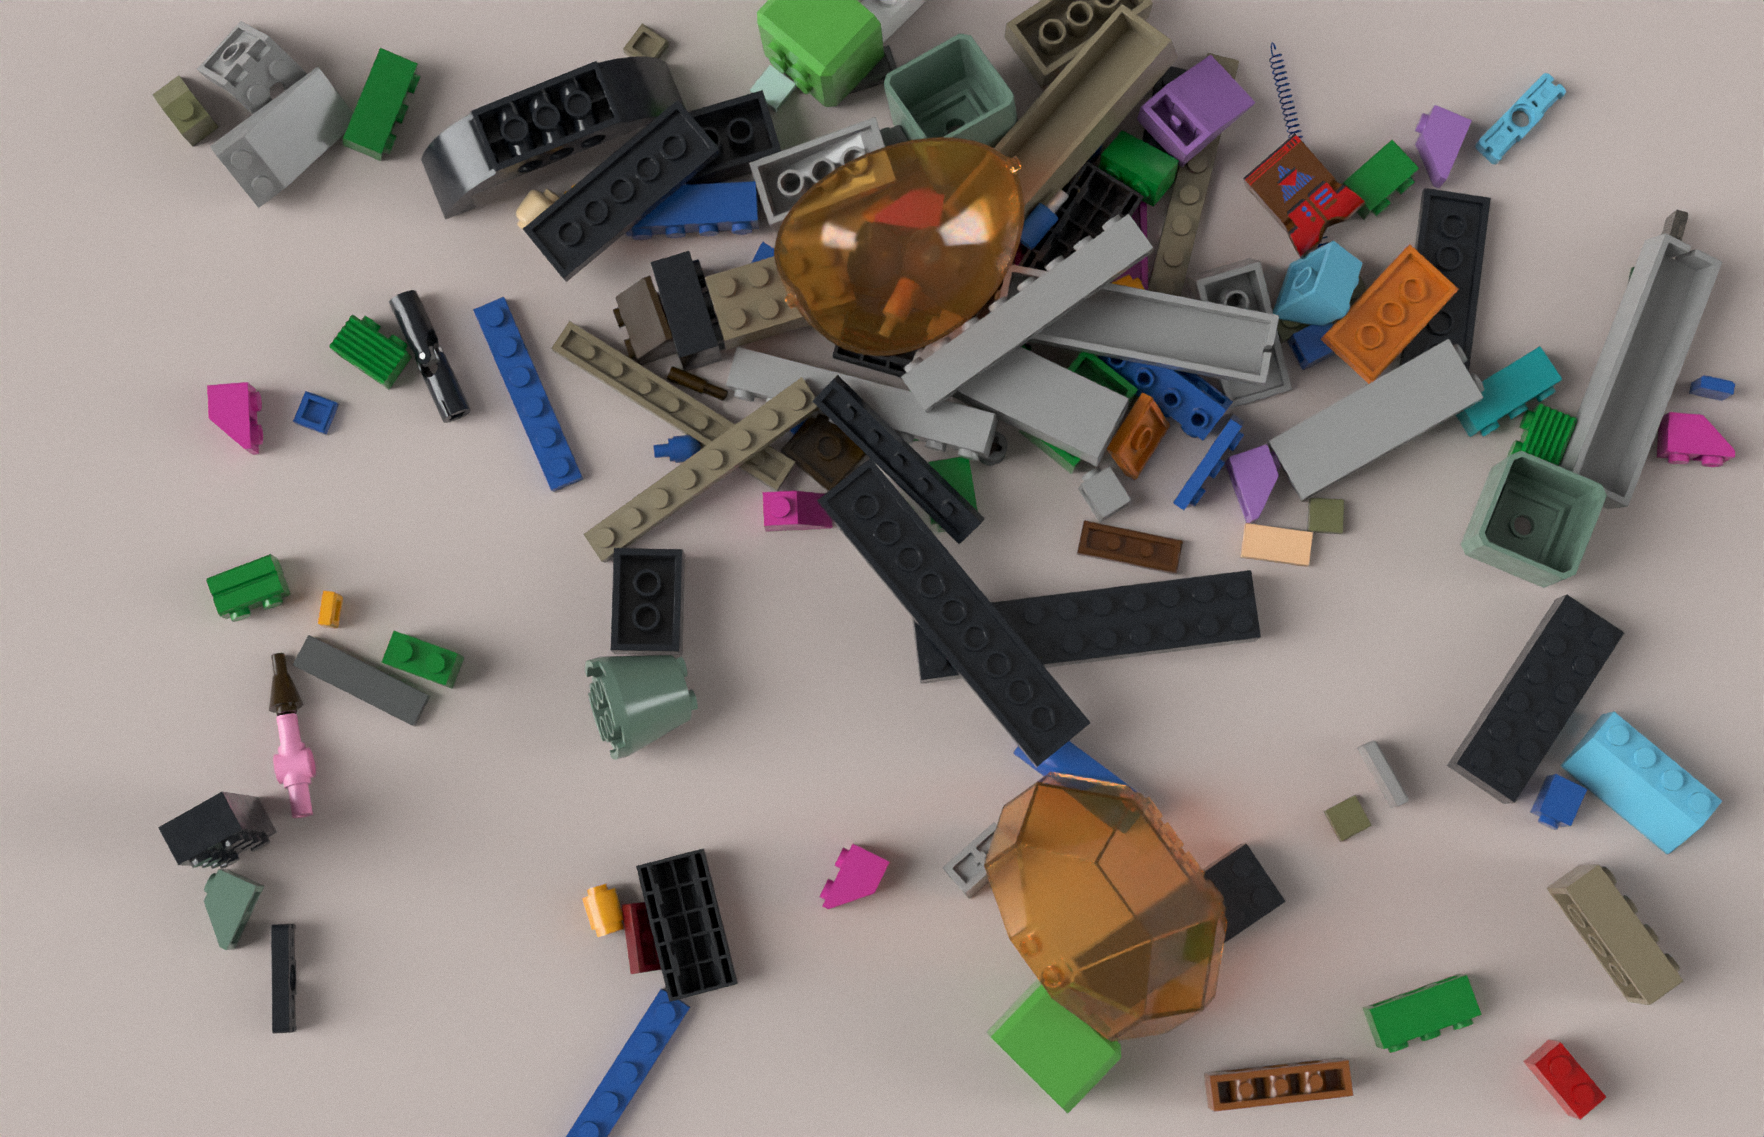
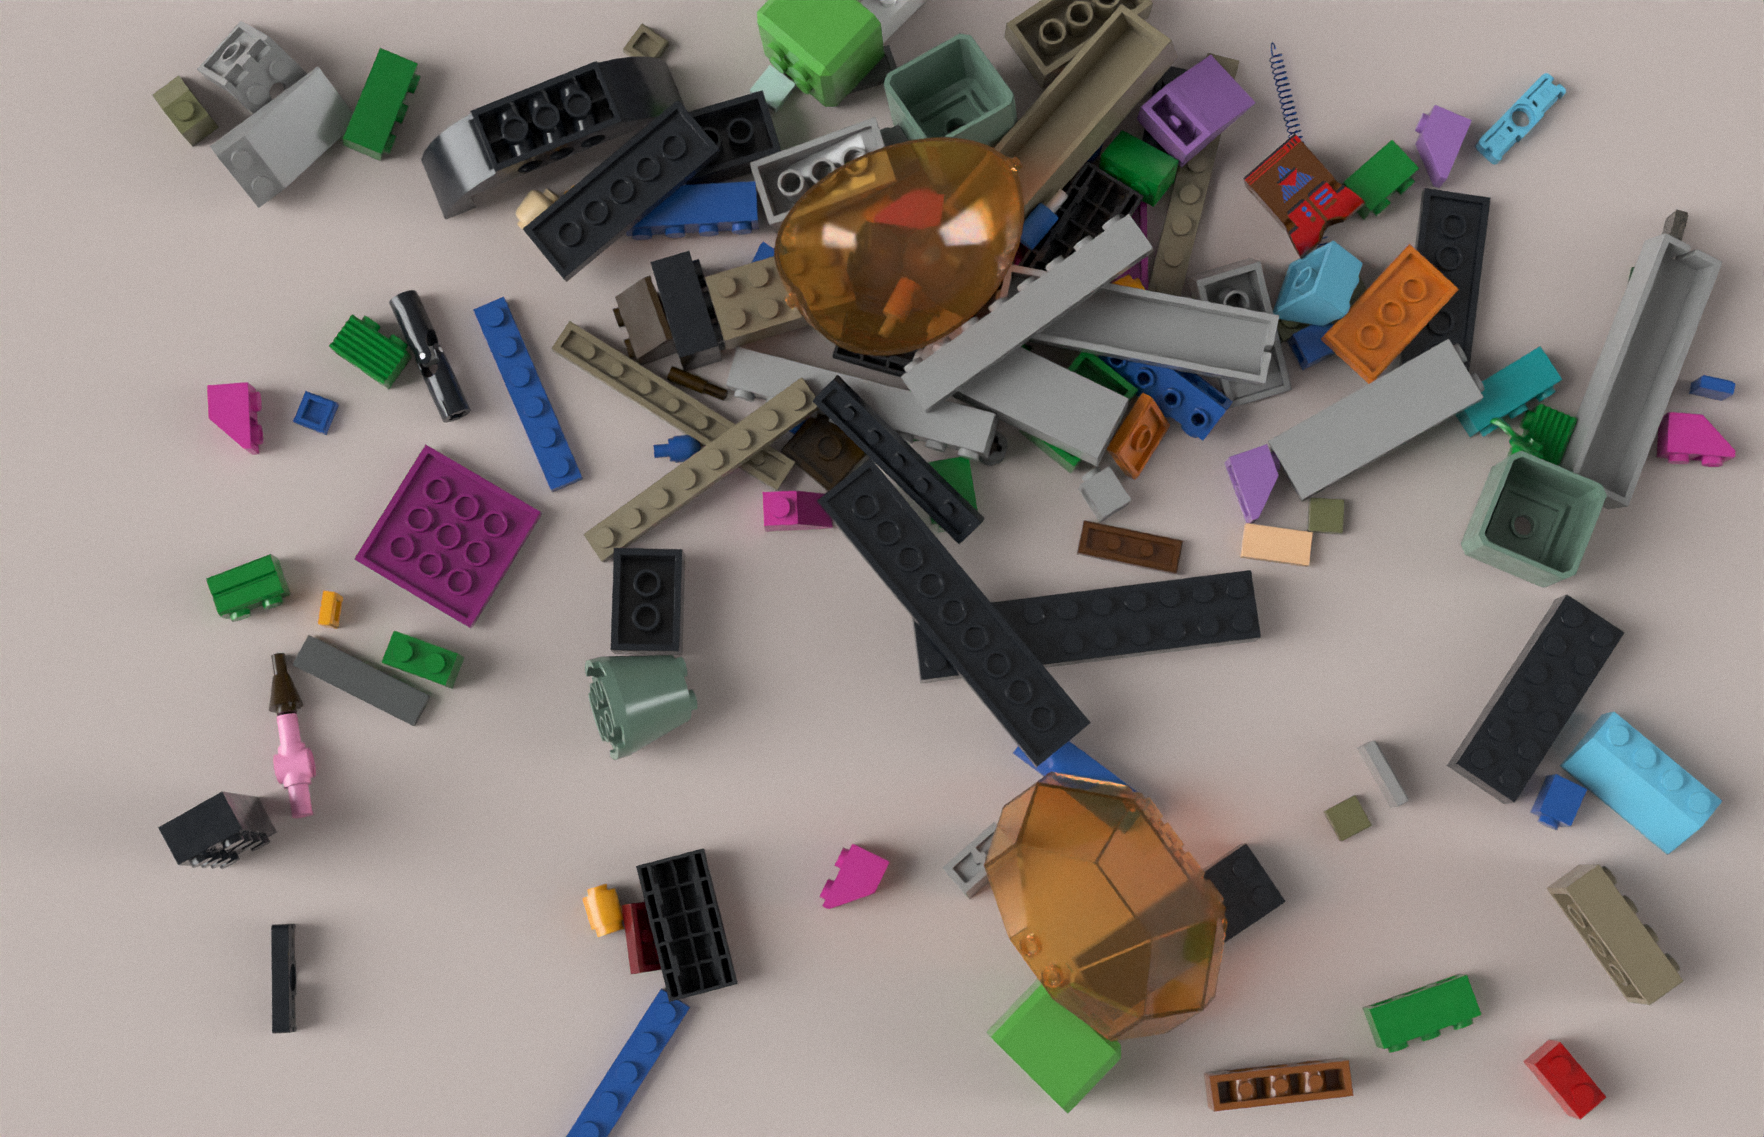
(230, 905): sand green slope -> none
(448, 536): none -> magenta plate
(1211, 463): blue wing -> none
(1527, 444): none -> green plate

